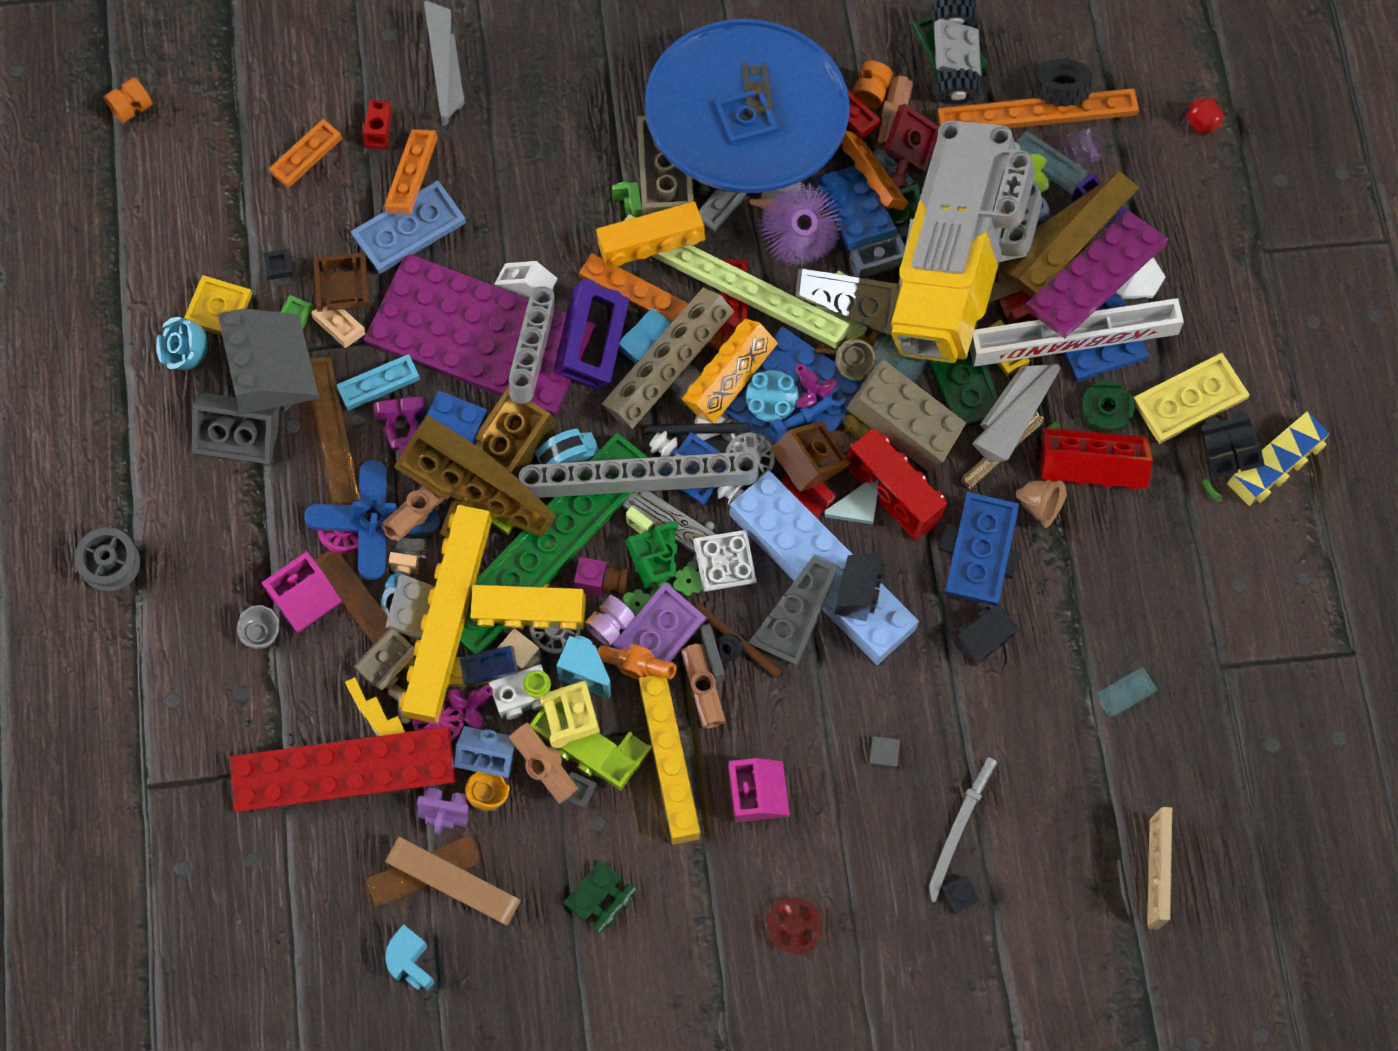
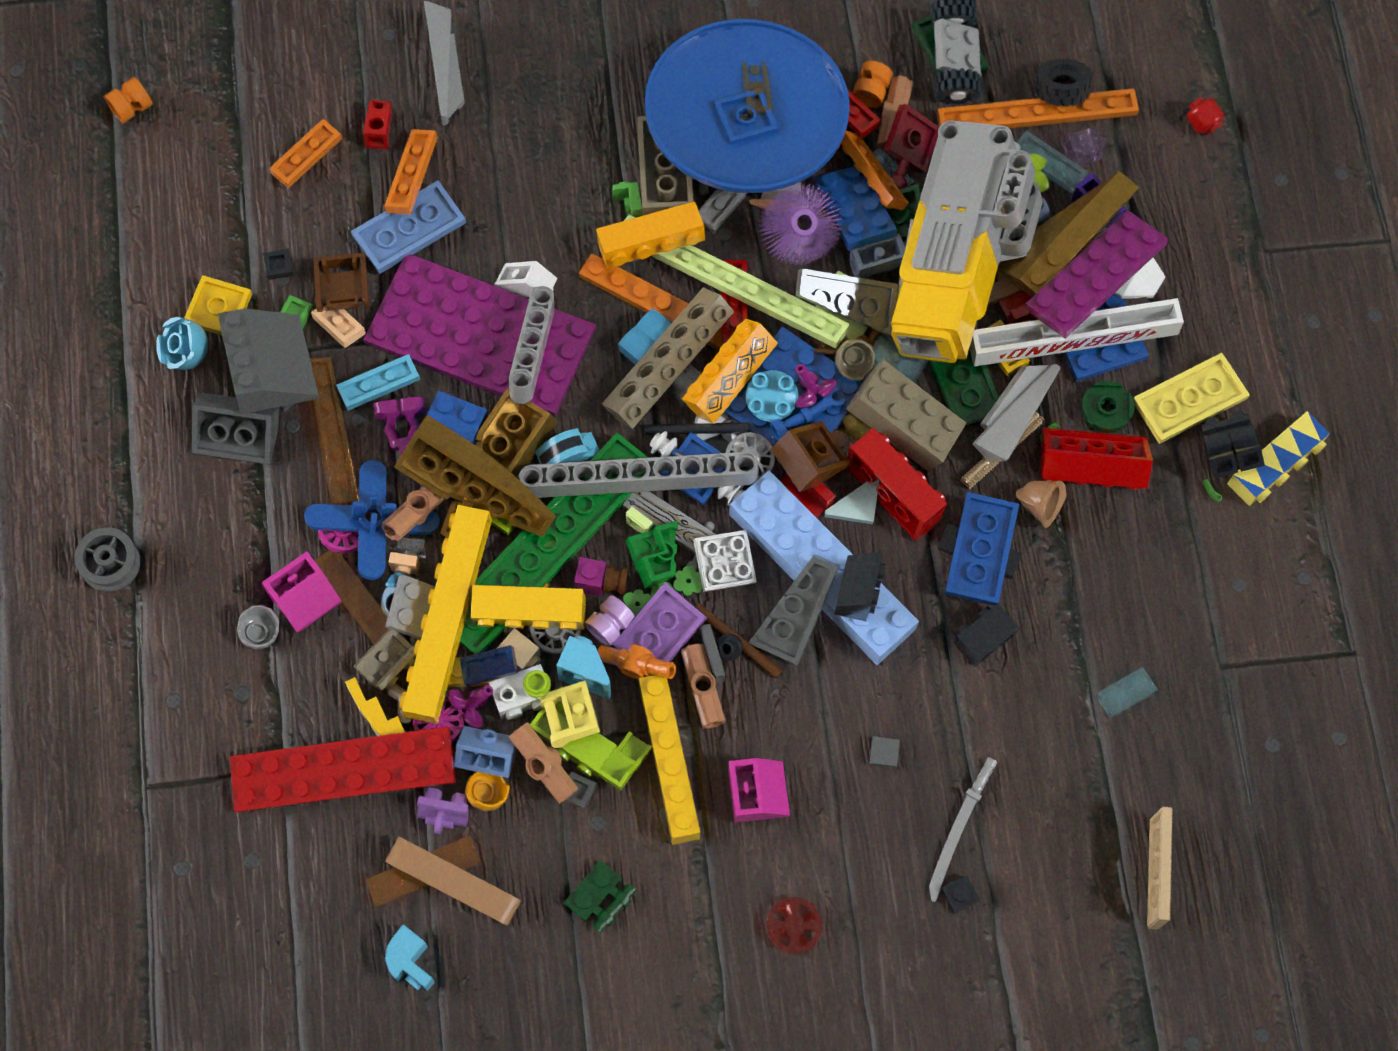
(567, 358): dark purple piece -> none

